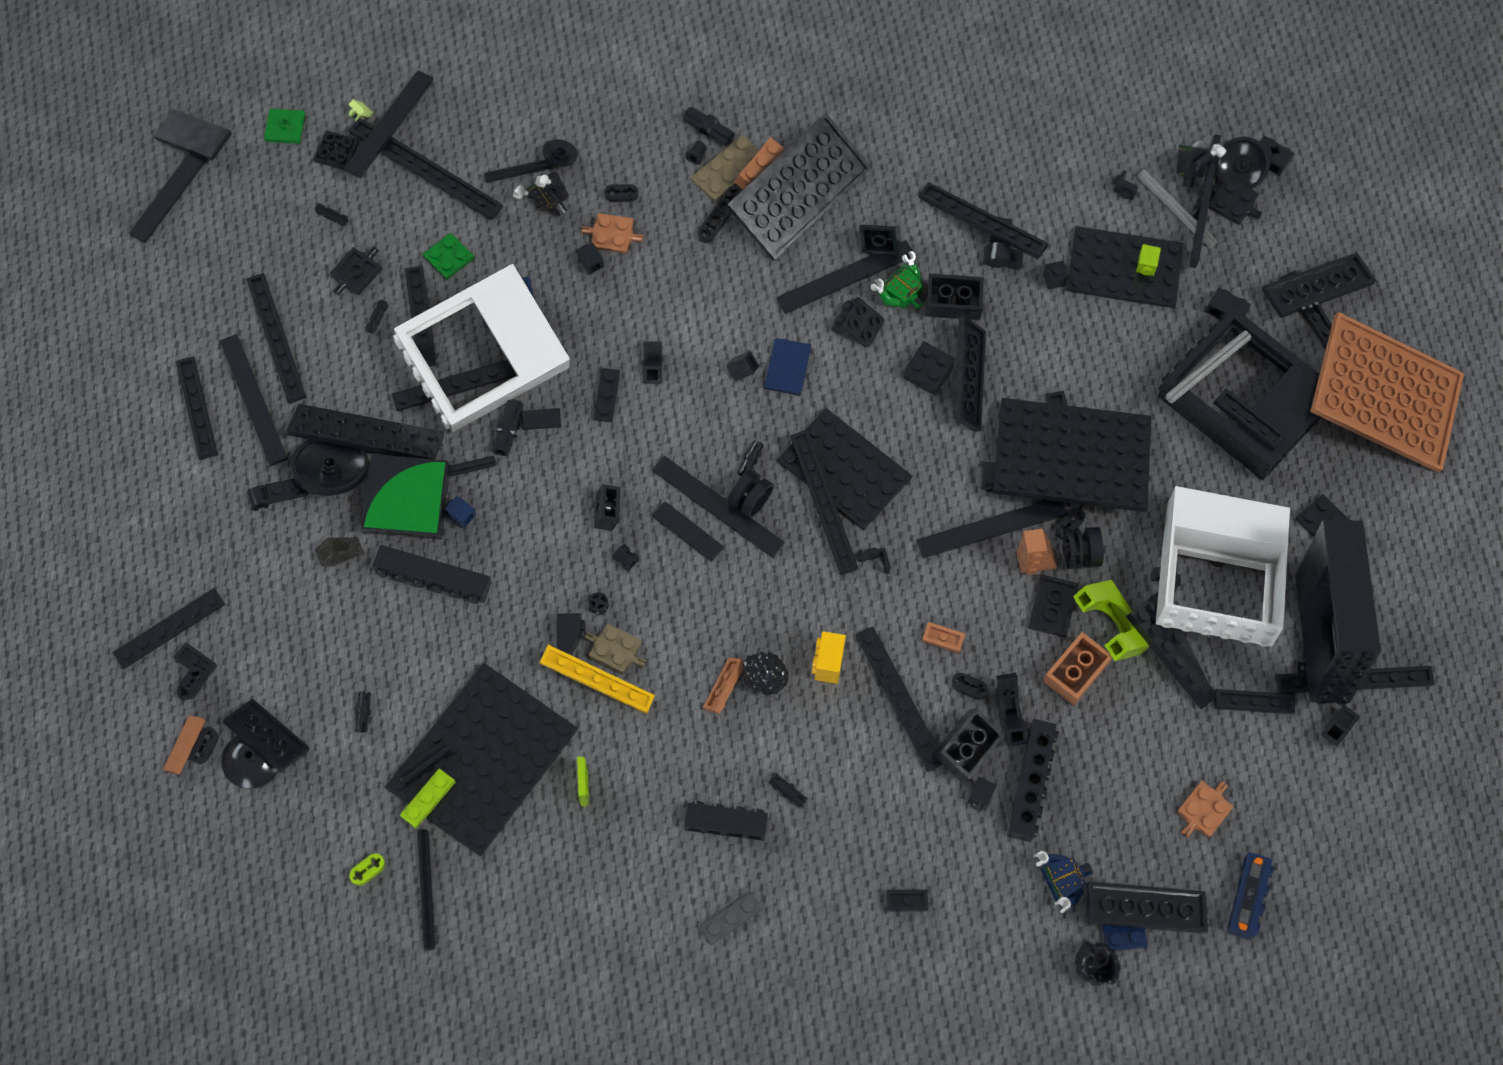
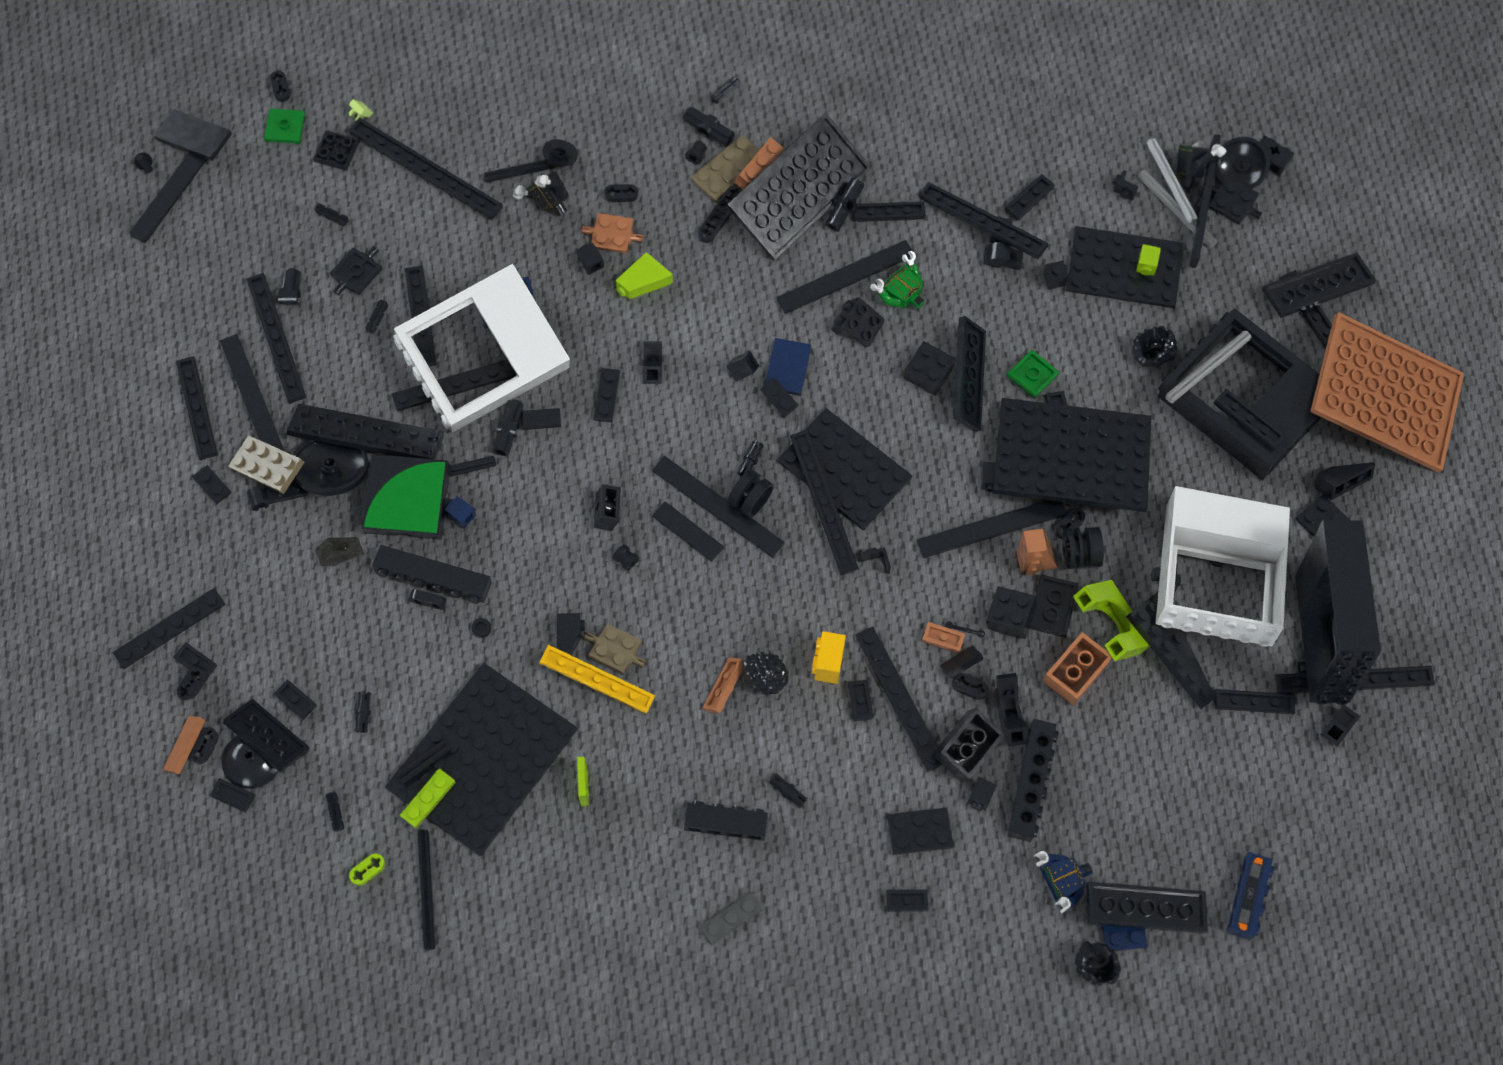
(143, 161): none -> black plate
(211, 484): none -> black plate
(232, 795): none -> black tile
(266, 464): none -> plate
(283, 85): none -> black beam
(290, 290): none -> black piece
(295, 699): none -> black plate
(334, 811): none -> black axle
(388, 124): black tile -> none
(427, 599): none -> black beam
(448, 256): green plate -> none
(481, 628): none -> black tile
(599, 599): black wheel -> none
(643, 277): none -> lime slope
(725, 90): none -> black axle
(779, 397): none -> black plate
(845, 204): none -> black piece
(860, 700): none -> black plate
(880, 239): black slope -> none
(889, 211): none -> black tile
(920, 831): none -> black plate
(954, 296): black brick -> none
(961, 662): none -> black tile
(980, 633): none -> black hinge
(1011, 612): none -> black brick
(1029, 197): none -> black plate
(1033, 374): none -> green plate
(1155, 346): none -> black hair
(1172, 181): none -> light grey axle
(1205, 809): nougat plate -> none
(1225, 302): black brick -> none
(1341, 479): none -> black slope

